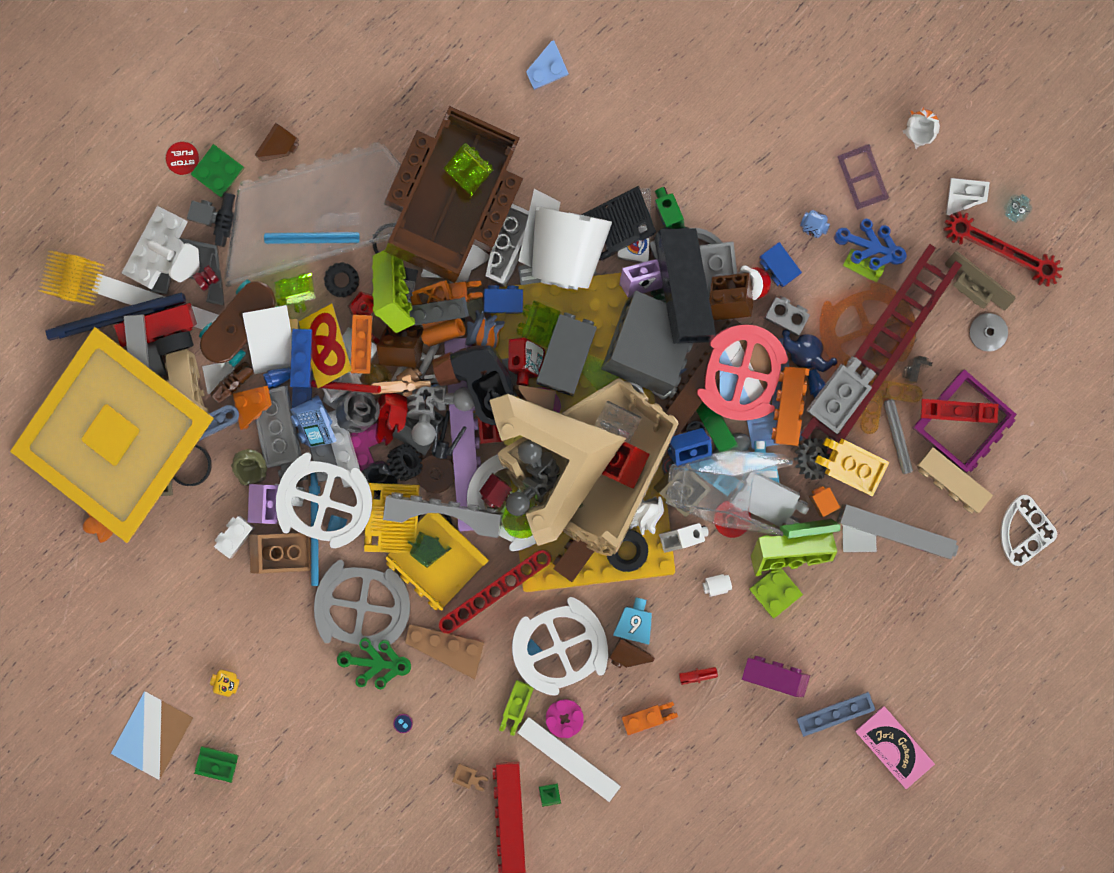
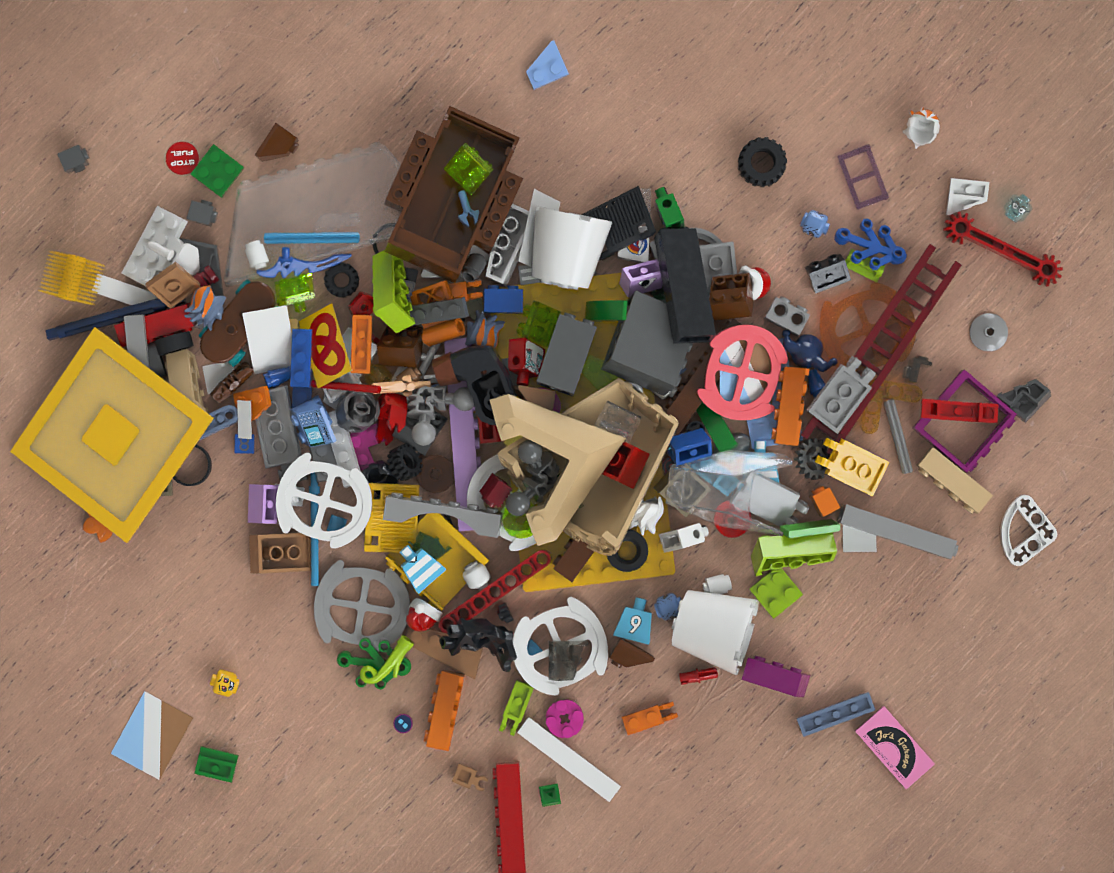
(74, 159): none -> dark grey brick
(172, 285): none -> medium nougat tile
(205, 307): none -> sand blue hair
(224, 220): black hinge -> none
(234, 537): white brick -> none
(244, 419): none -> white sticker
(244, 446): none -> blue tile
(249, 467): olive hair -> none
(256, 255): none -> white brick
(288, 263): none -> piece
(393, 662): none -> lime plant
(420, 568): none -> torso
(422, 615): none -> piece
(440, 447): black plant -> none
(445, 710): none -> orange wedge
(467, 210): none -> medium blue bar
(467, 636): none -> black hips
(473, 267): none -> dark grey brick
(476, 575): none -> white head
(504, 613): none -> black plate
(564, 659): none -> clear smoke slope
(606, 310): none -> green slope
(667, 606): none -> medium blue head
(715, 628): none -> white cone
(762, 145): none -> black tyre
(780, 265): blue brick -> none
(828, 273): none -> bracket
(979, 285): dark tan bracket -> none
(1026, 399): none -> dark grey slope

